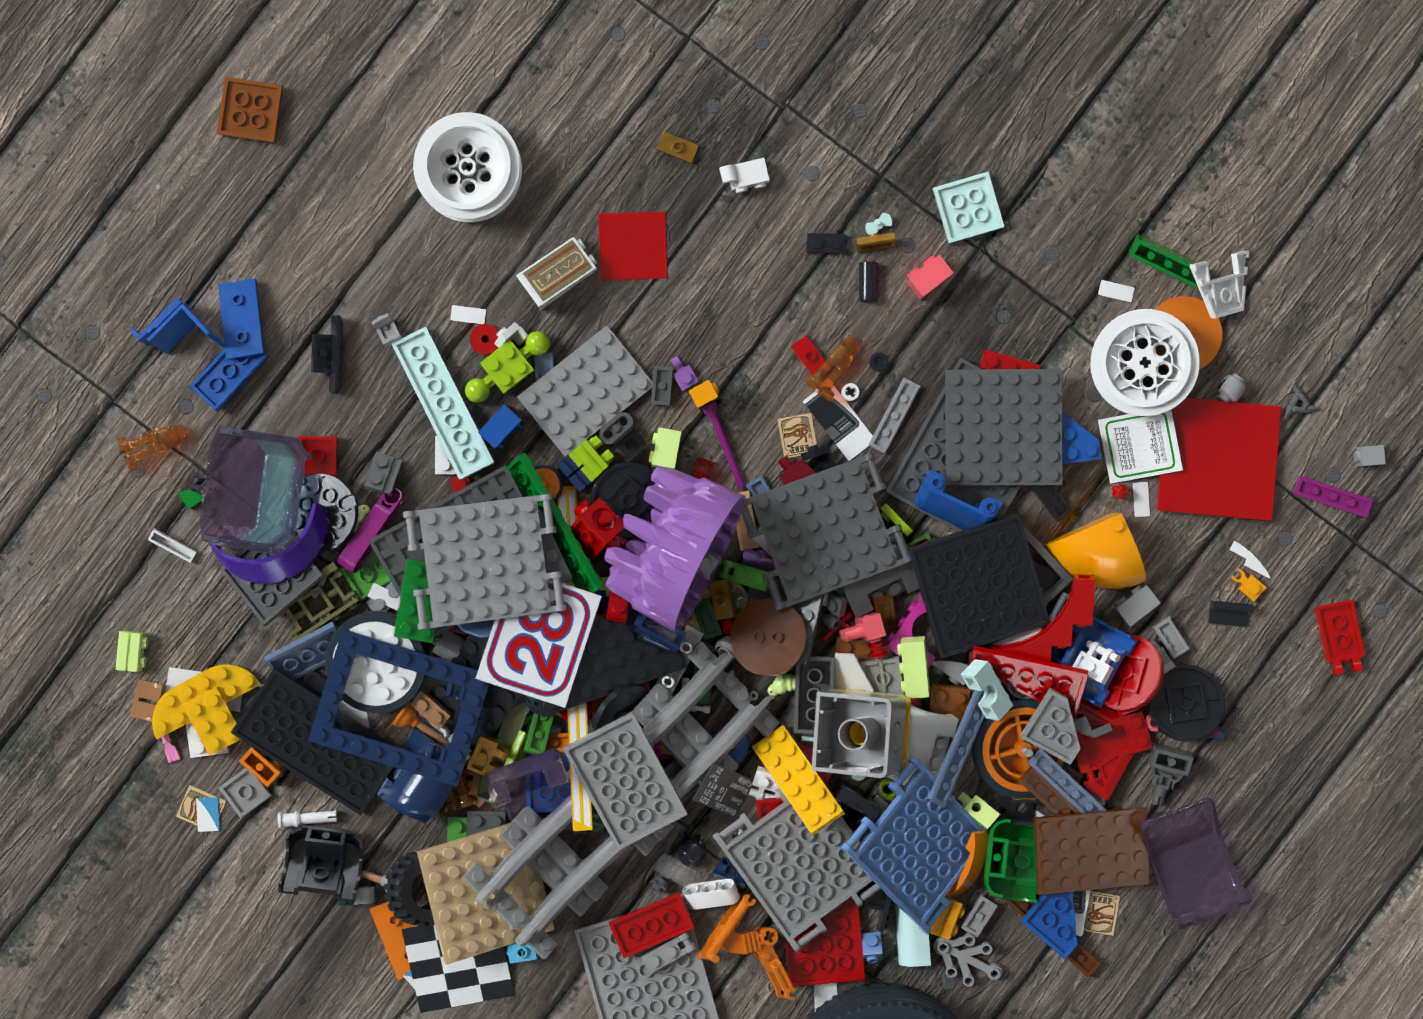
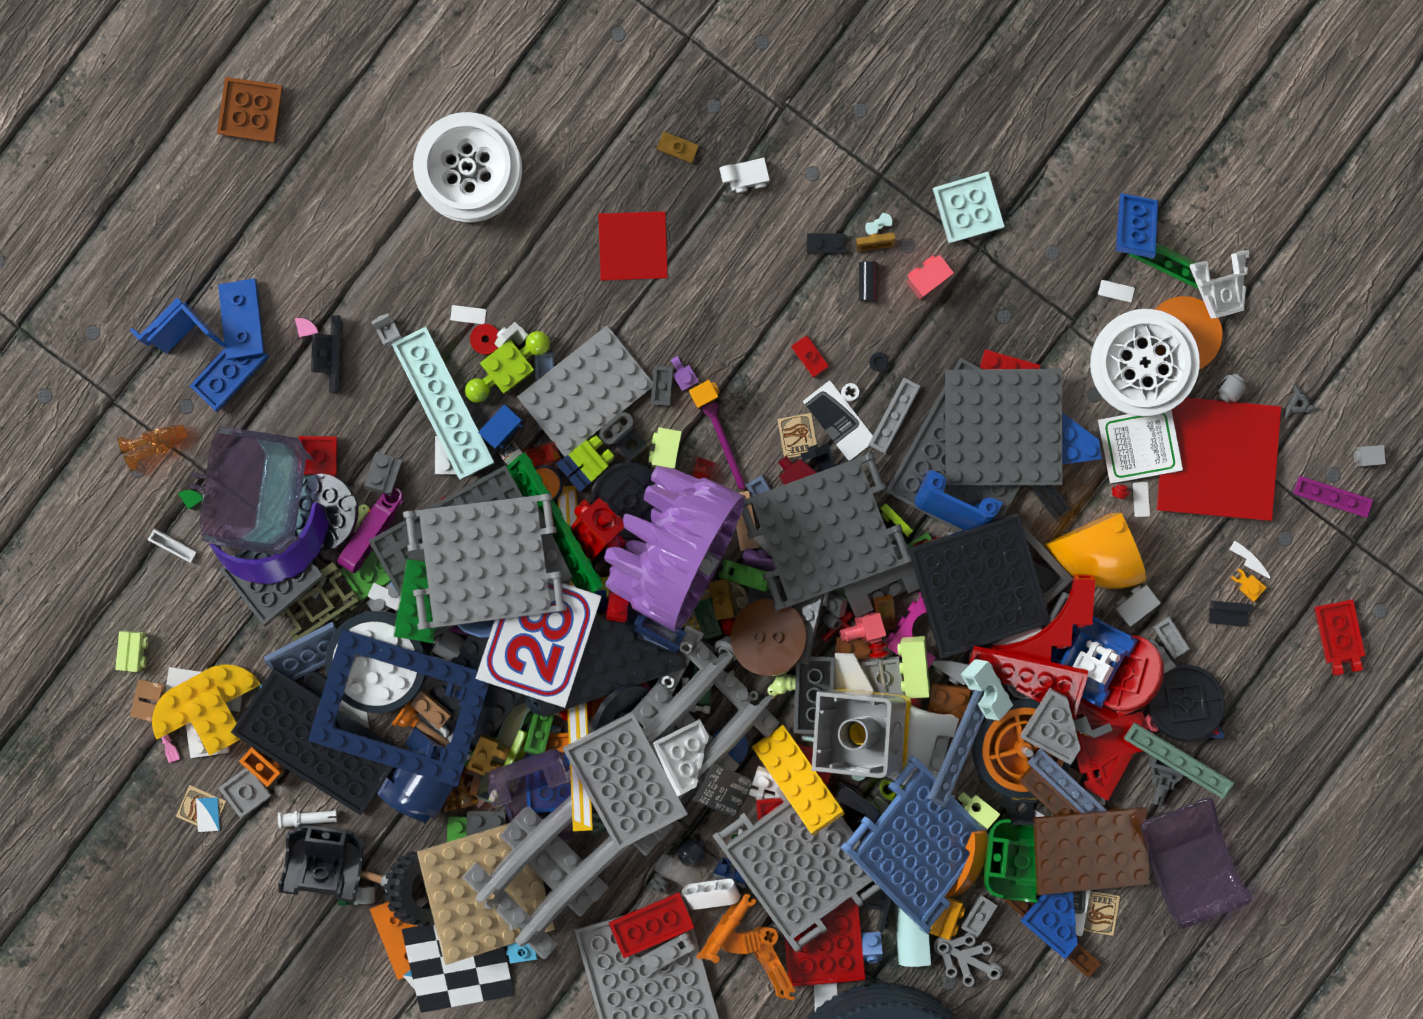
(305, 327): none -> bright pink tile
(457, 484): red plate -> none
(510, 452): none -> tile
(543, 454): none -> clear red slope
(557, 272): slope -> none
(682, 755): none -> white plate
(840, 357): clear orange piece -> none
(1137, 225): none -> blue plate
(1179, 760): none -> sand green tile

